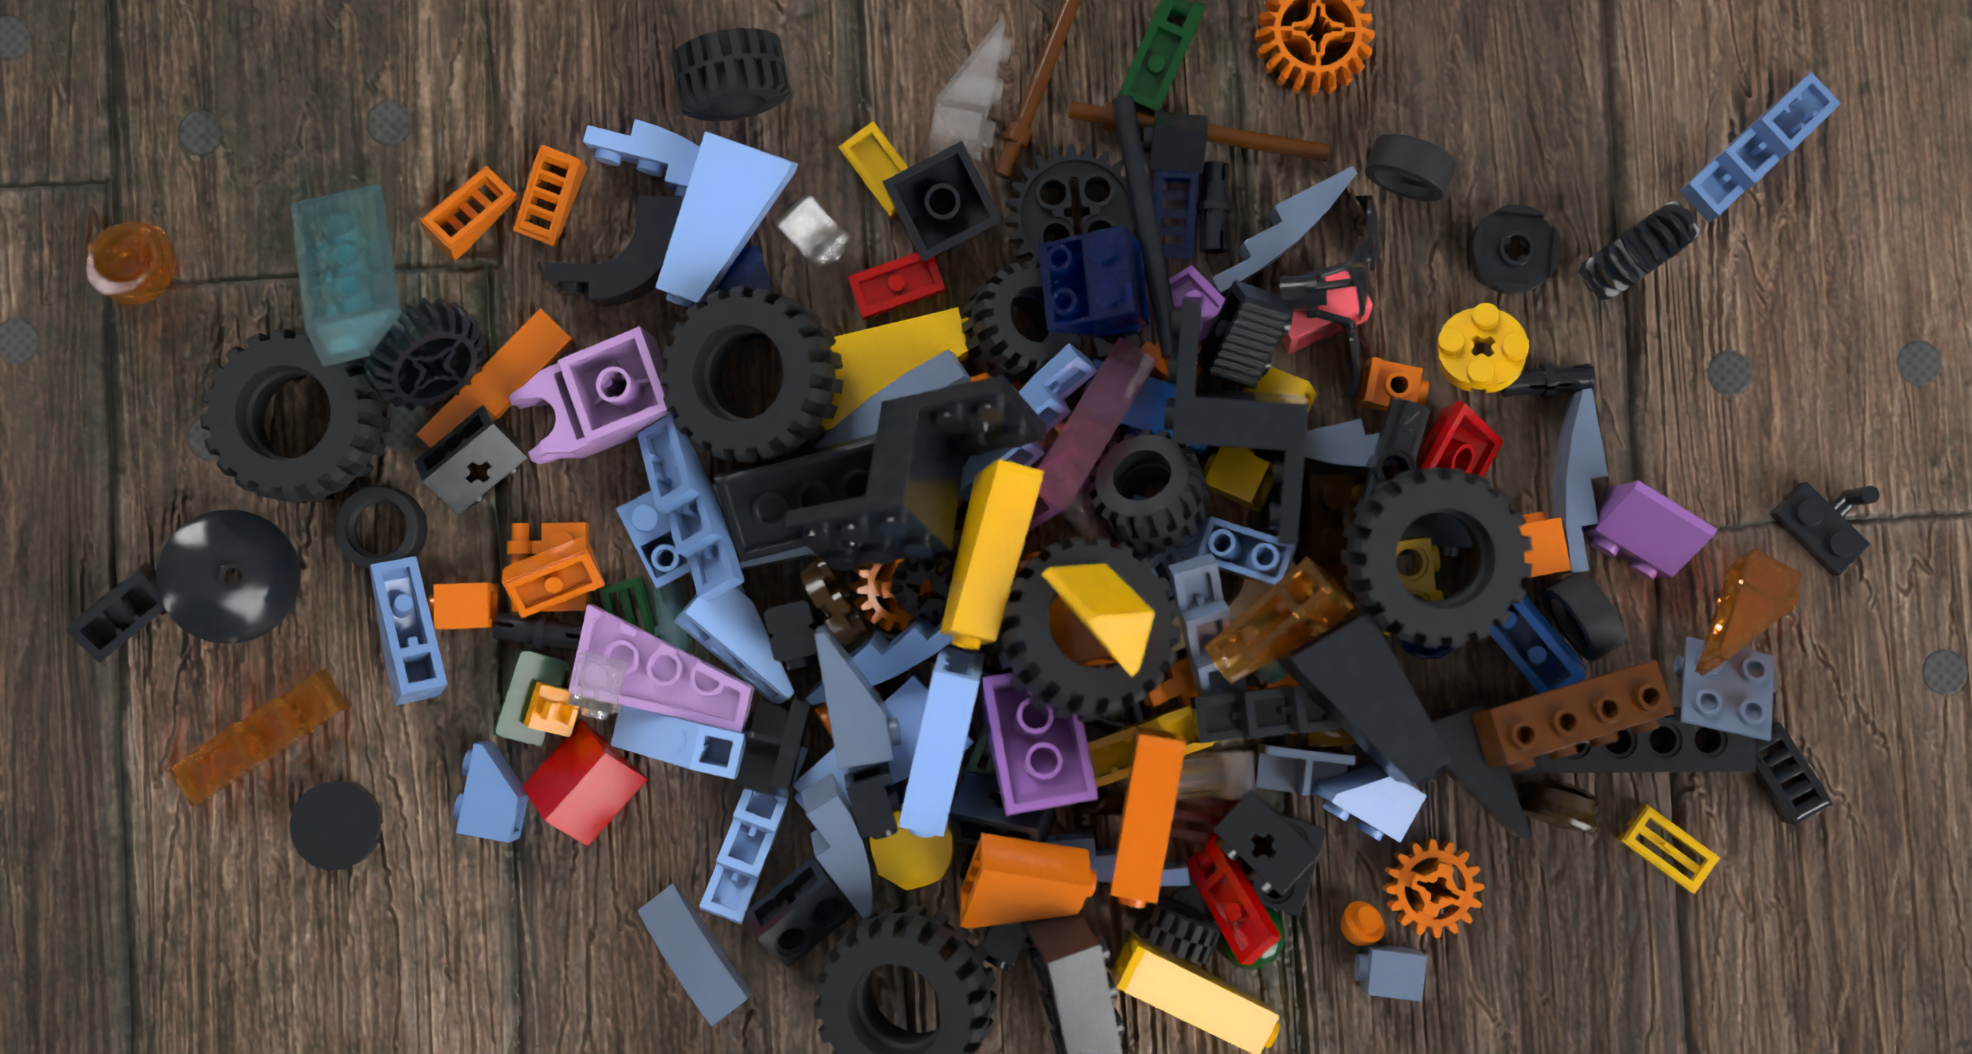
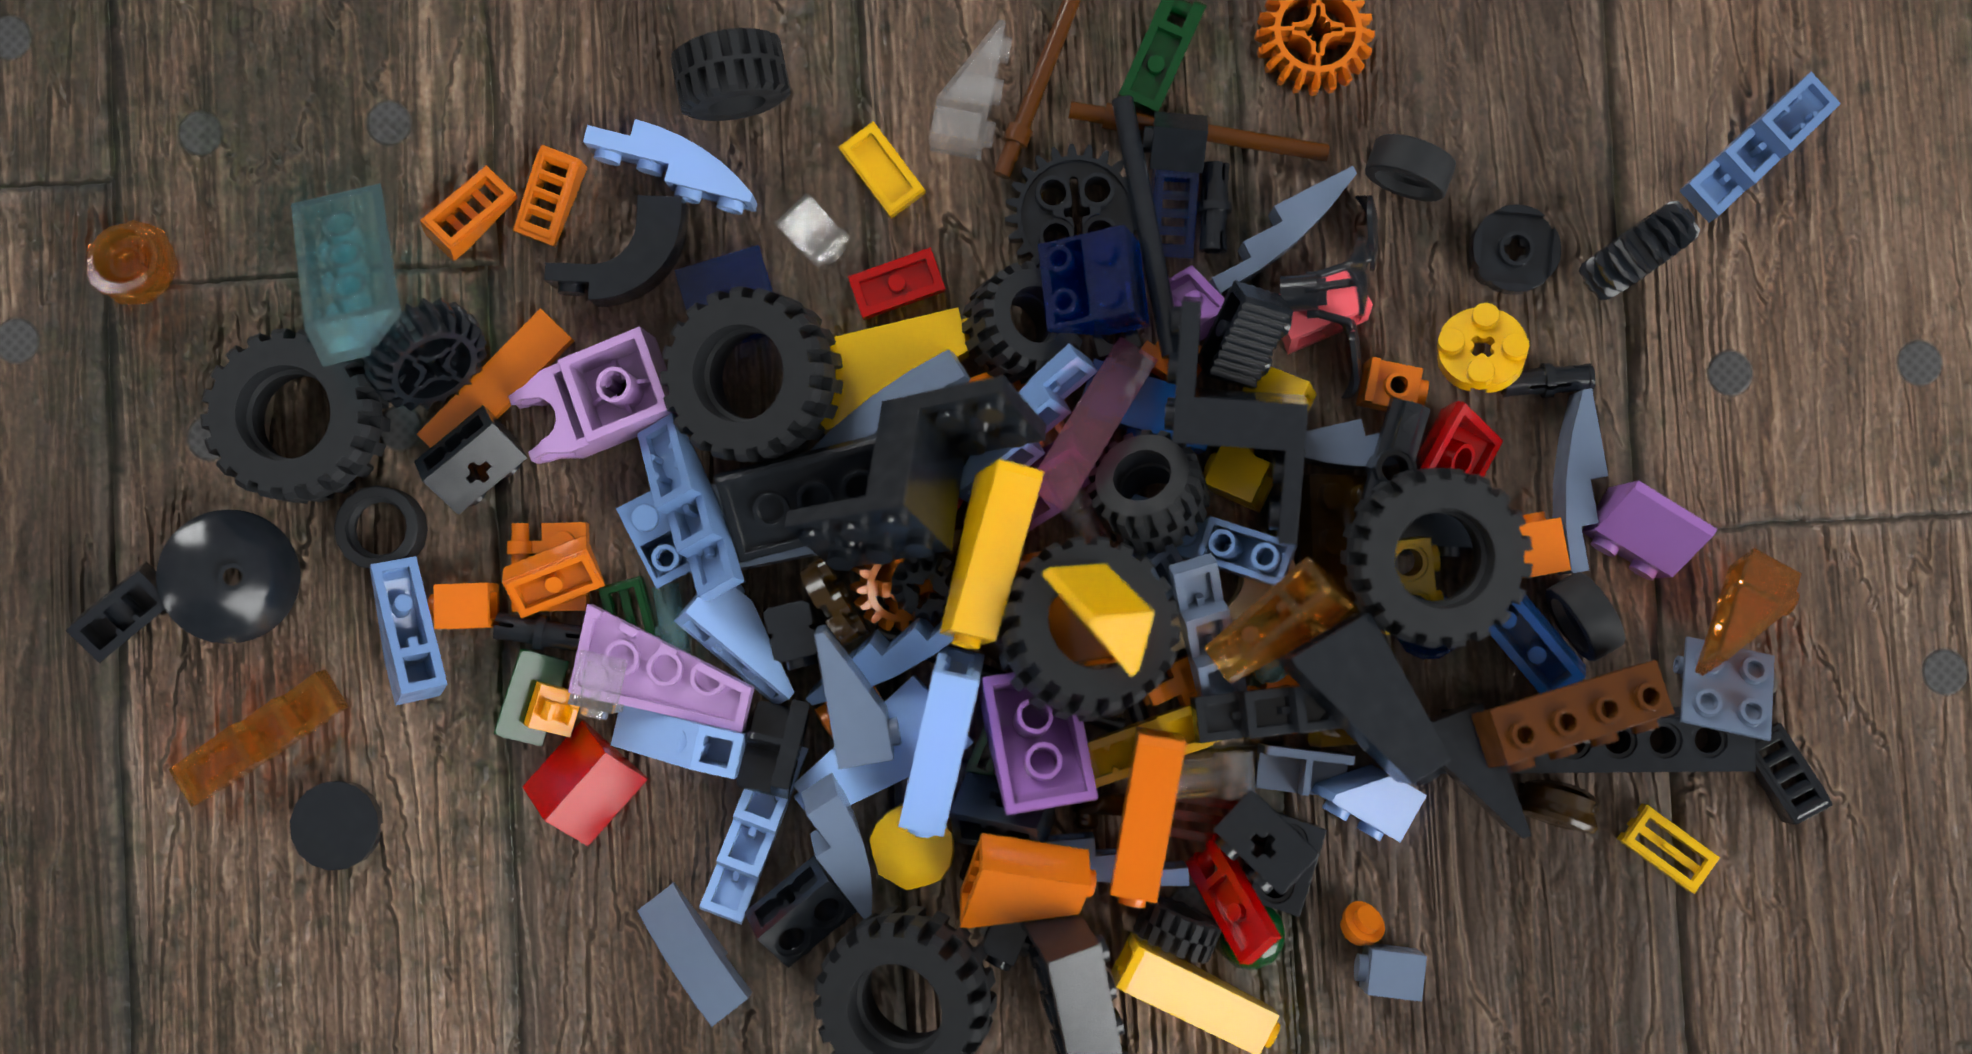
(492, 796): medium blue slope -> none
(719, 213): light blue slope -> none
(873, 801): black brick -> none
(941, 201): black slope -> none
(1427, 903): orange gear -> none
(1822, 526): black plate -> none

